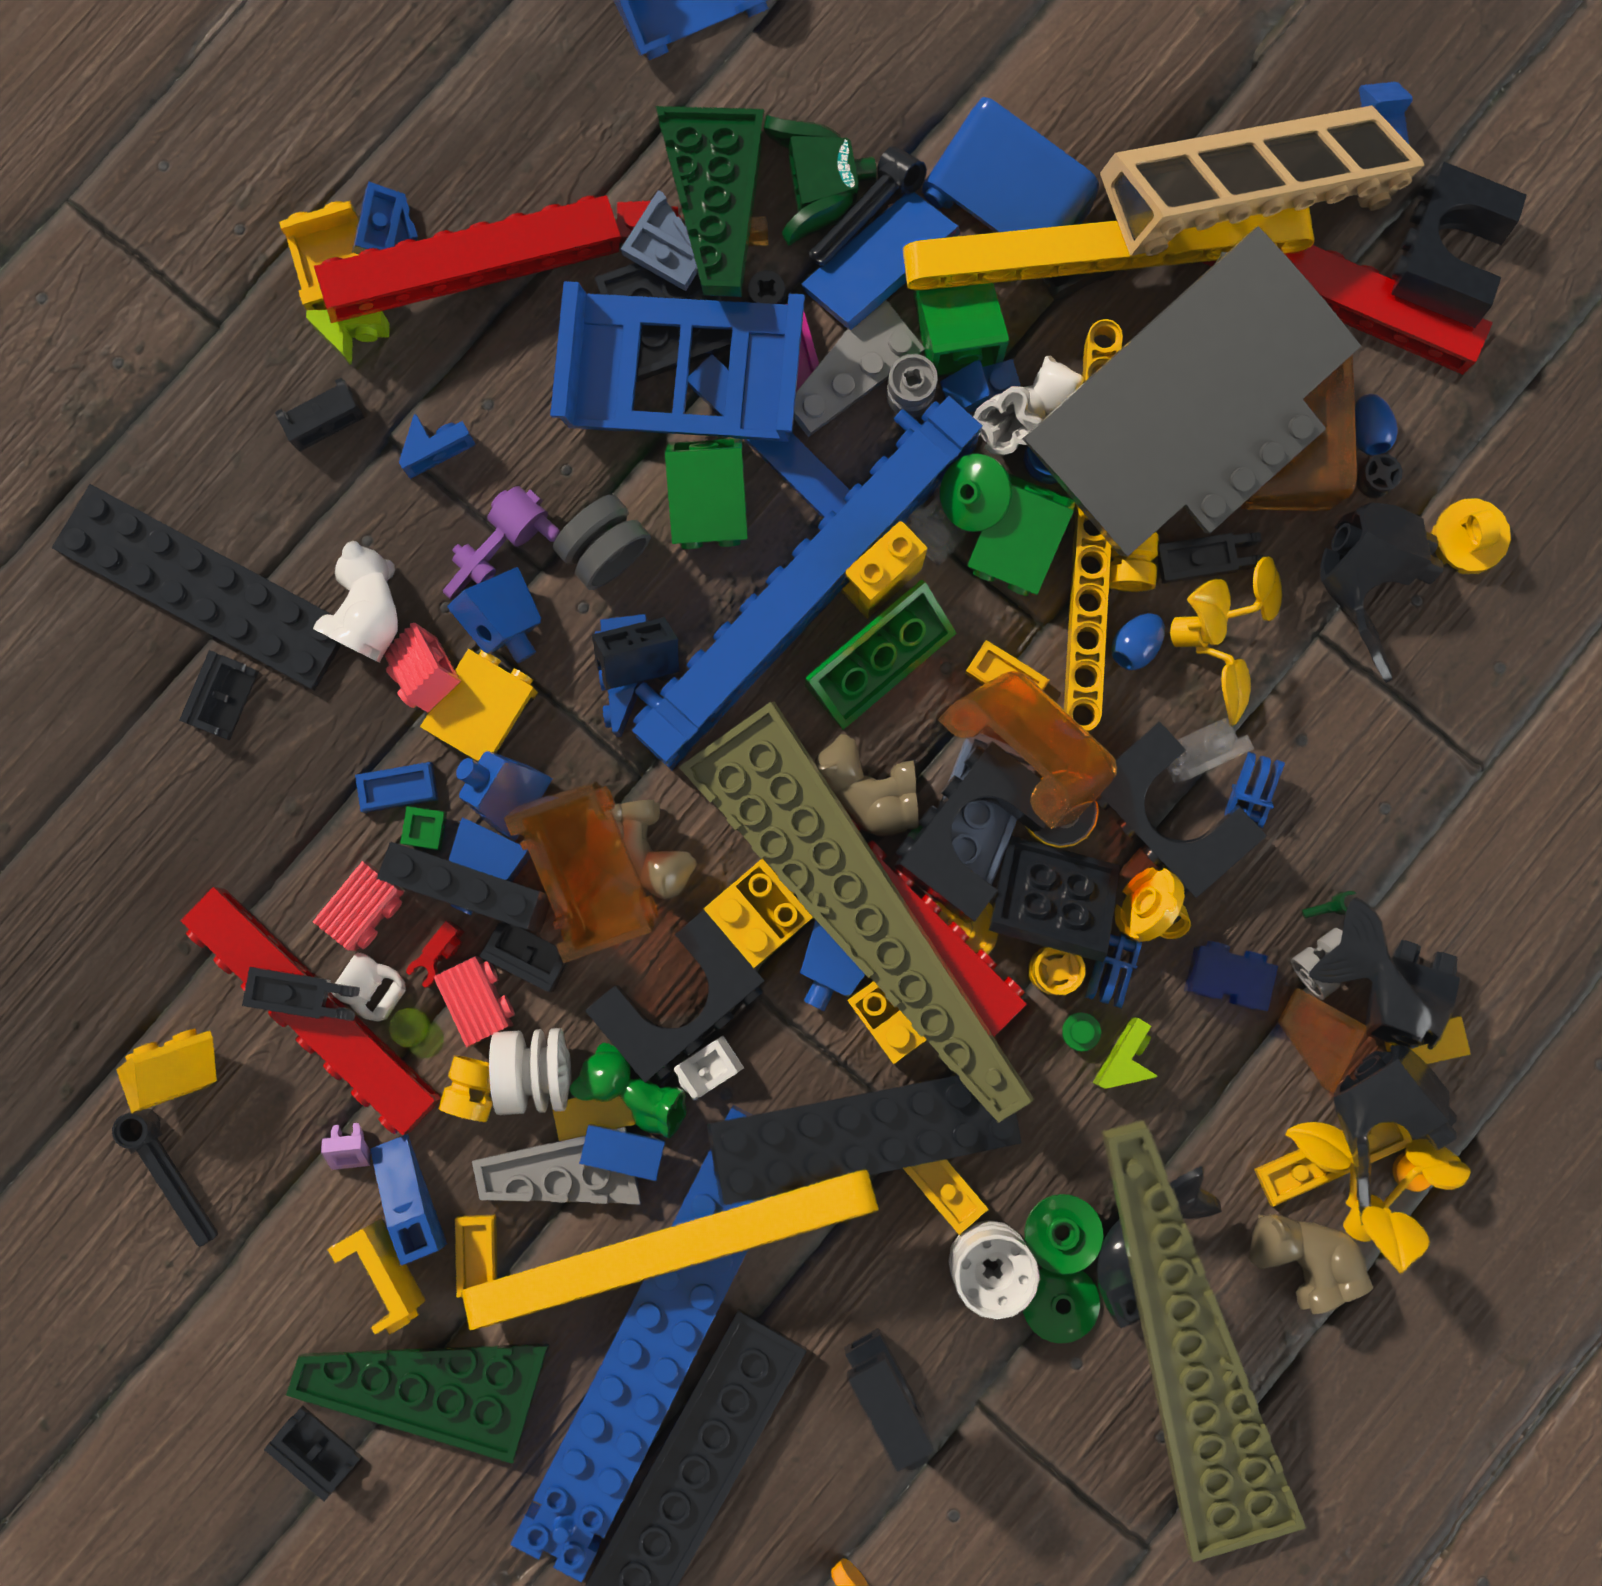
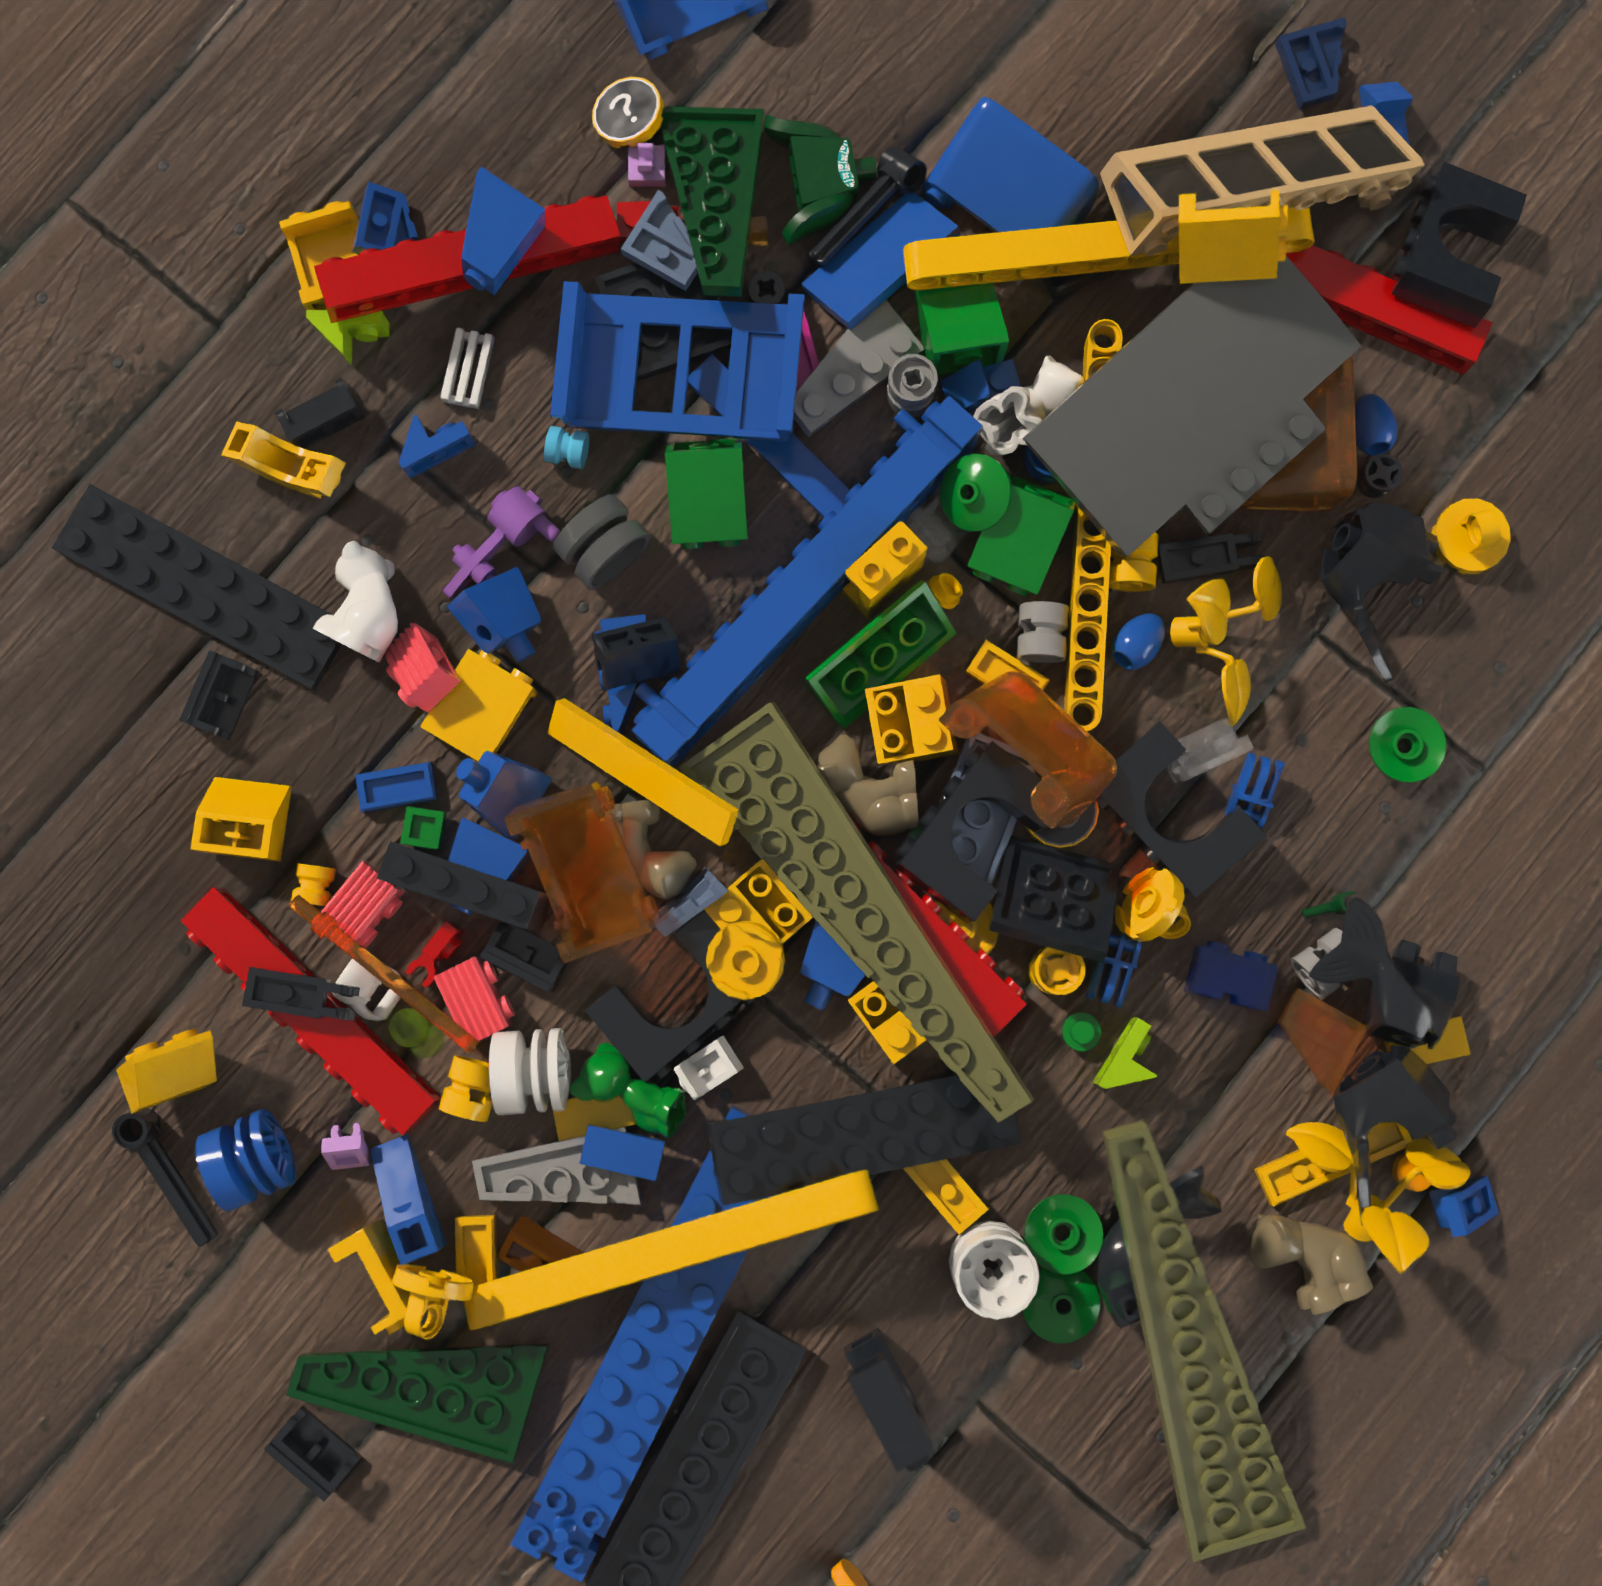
(242, 819): none -> yellow slope
(245, 1160): none -> blue wheel
(283, 462): none -> yellow arch
(313, 883): none -> yellow wheel
(326, 926): none -> clear orange bar
(429, 1292): none -> yellow tile
(473, 338): none -> white tile
(498, 231): none -> blue slope
(534, 1246): none -> reddish brown slope
(563, 447): none -> medium azure wheel
(628, 112): none -> tile
(643, 772): none -> yellow tile
(647, 165): none -> lavender tile
(694, 898): none -> sand blue wing
(745, 960): none -> yellow tile
(907, 720): none -> yellow slope
(946, 590): none -> yellow plate
(1043, 631): none -> light grey wheel
(1230, 241): none -> yellow panel
(1313, 61): none -> dark blue wing
(1424, 740): none -> green dish
(1465, 1207): none -> blue slope

